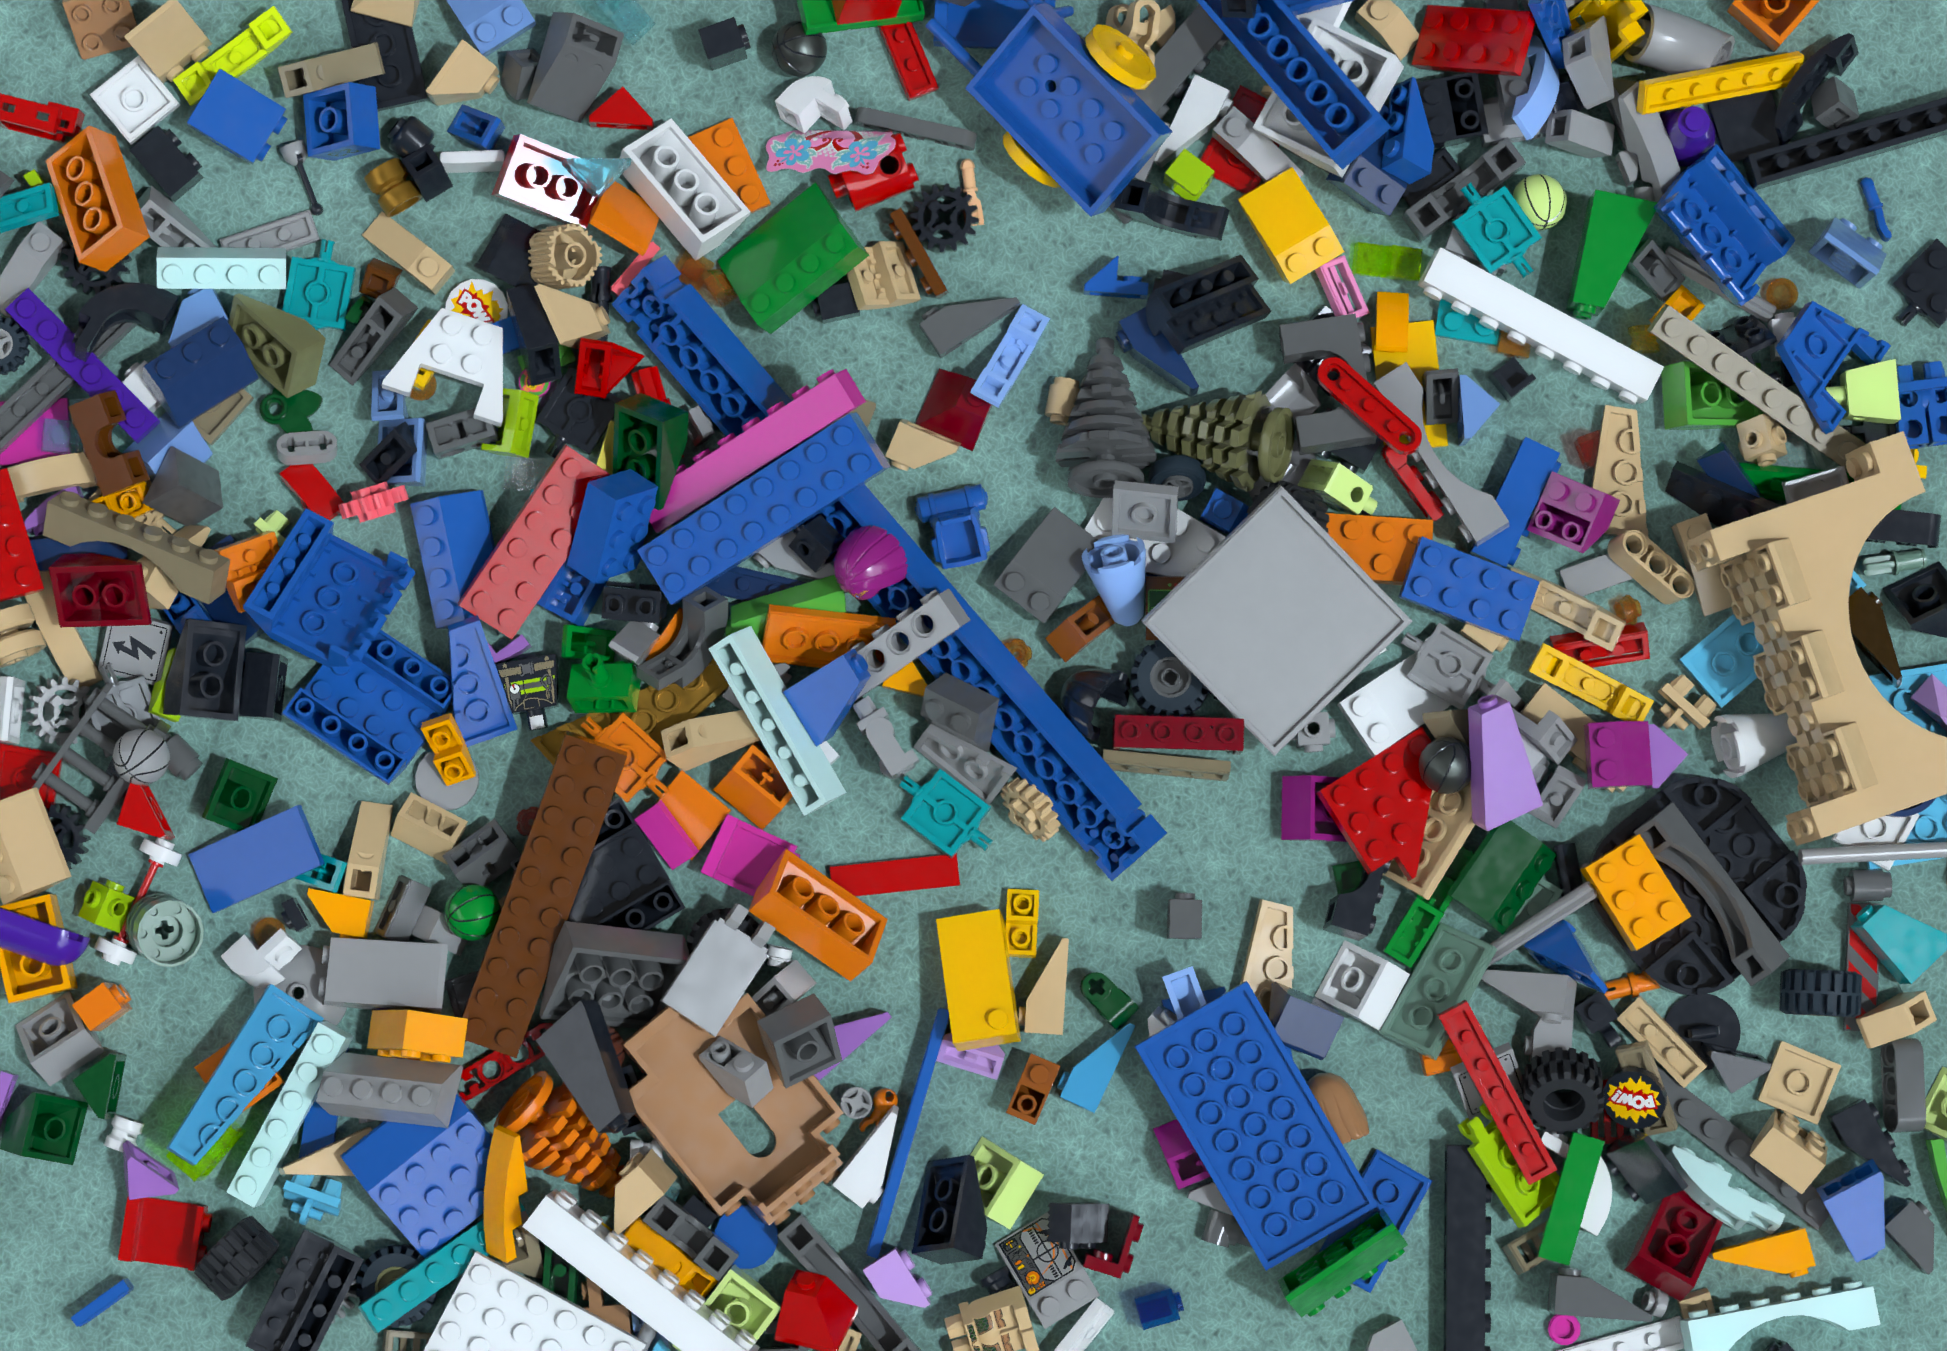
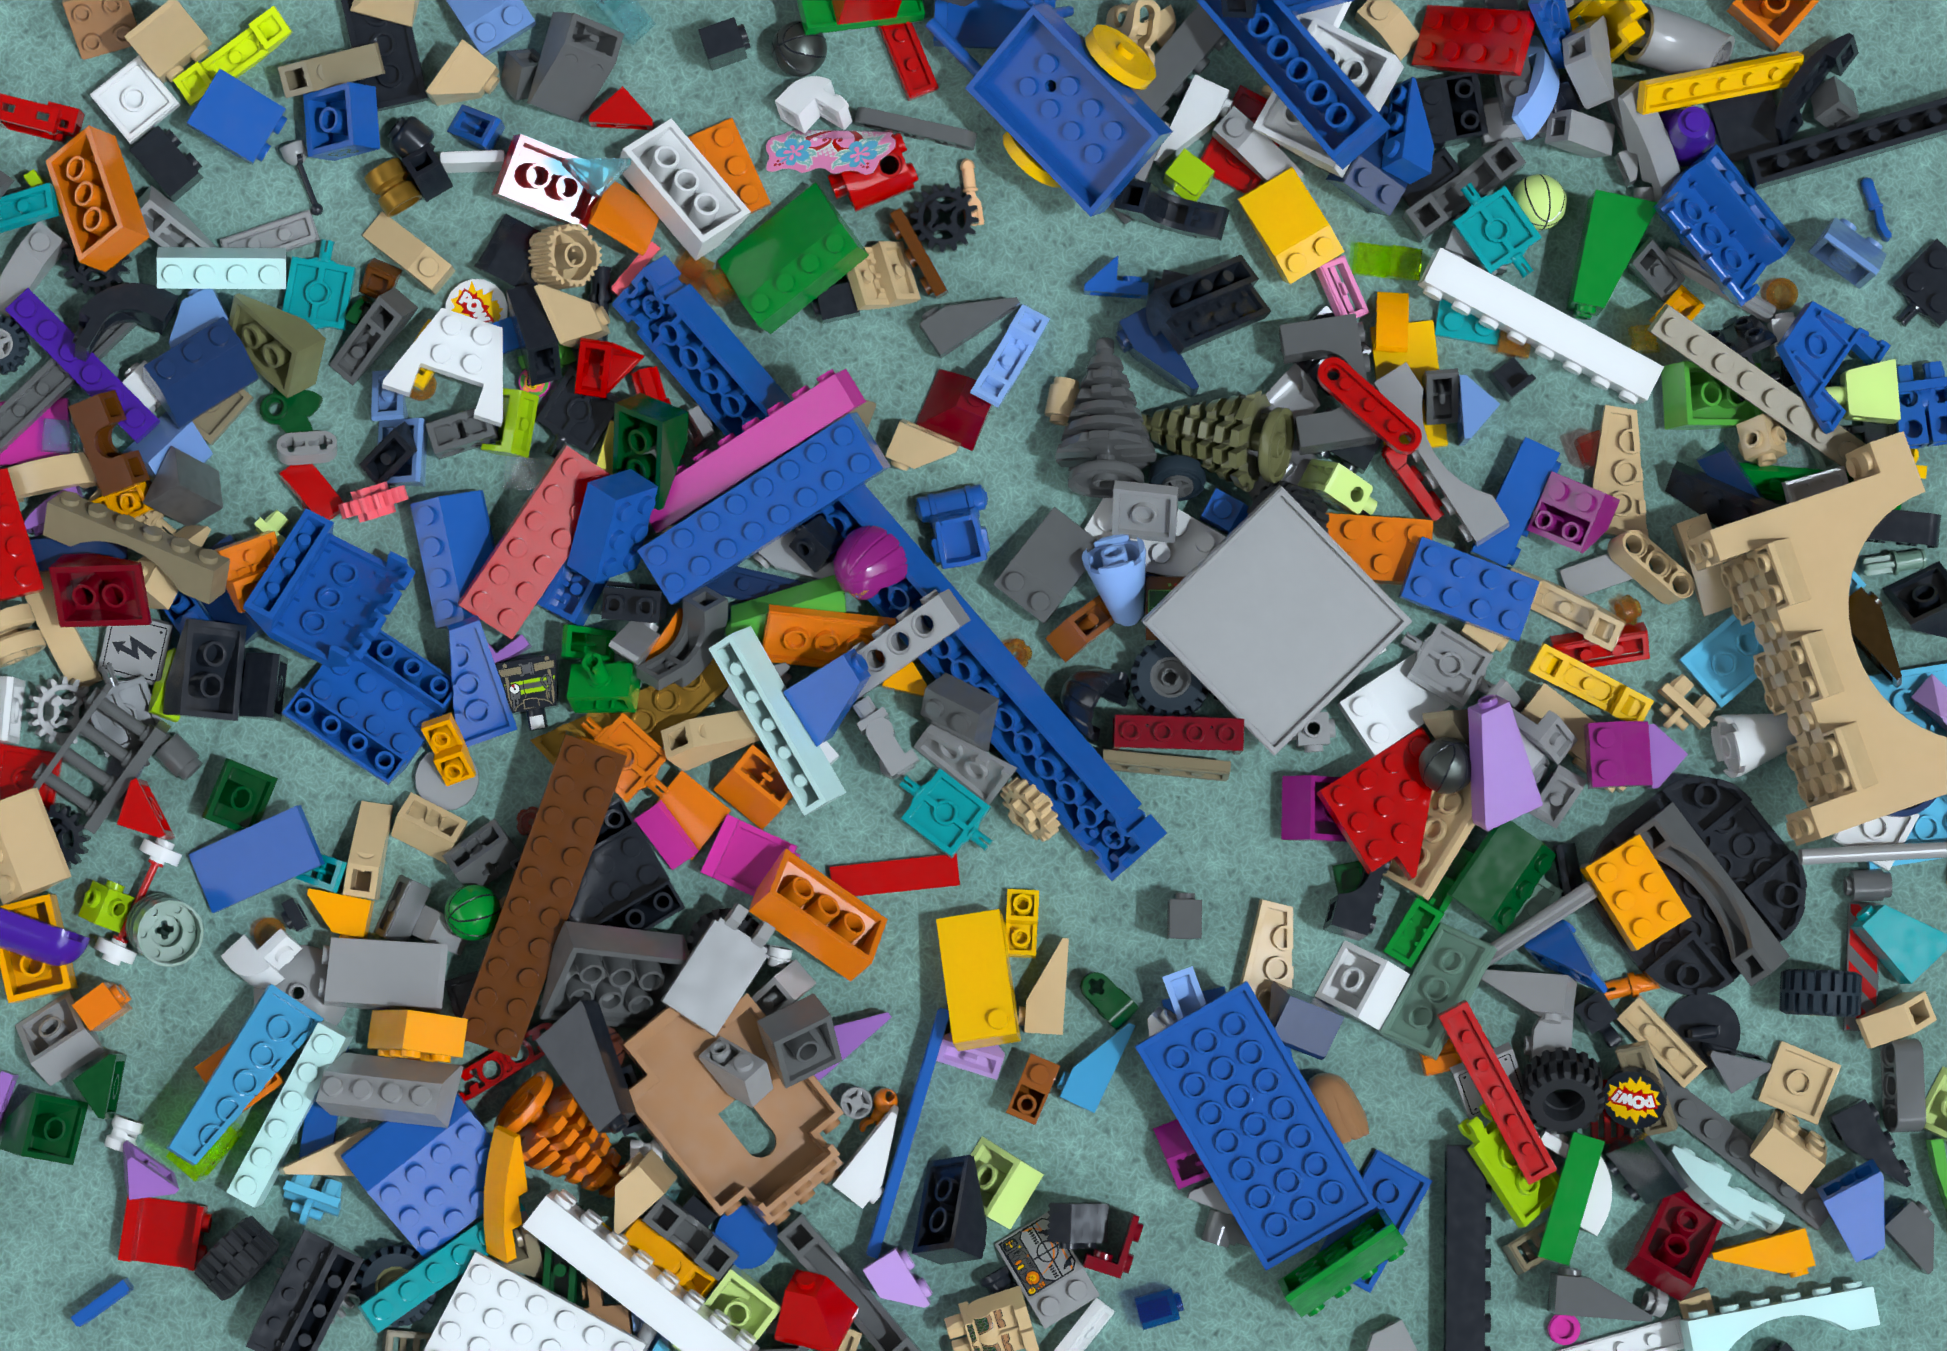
(141, 756): light grey piece -> none

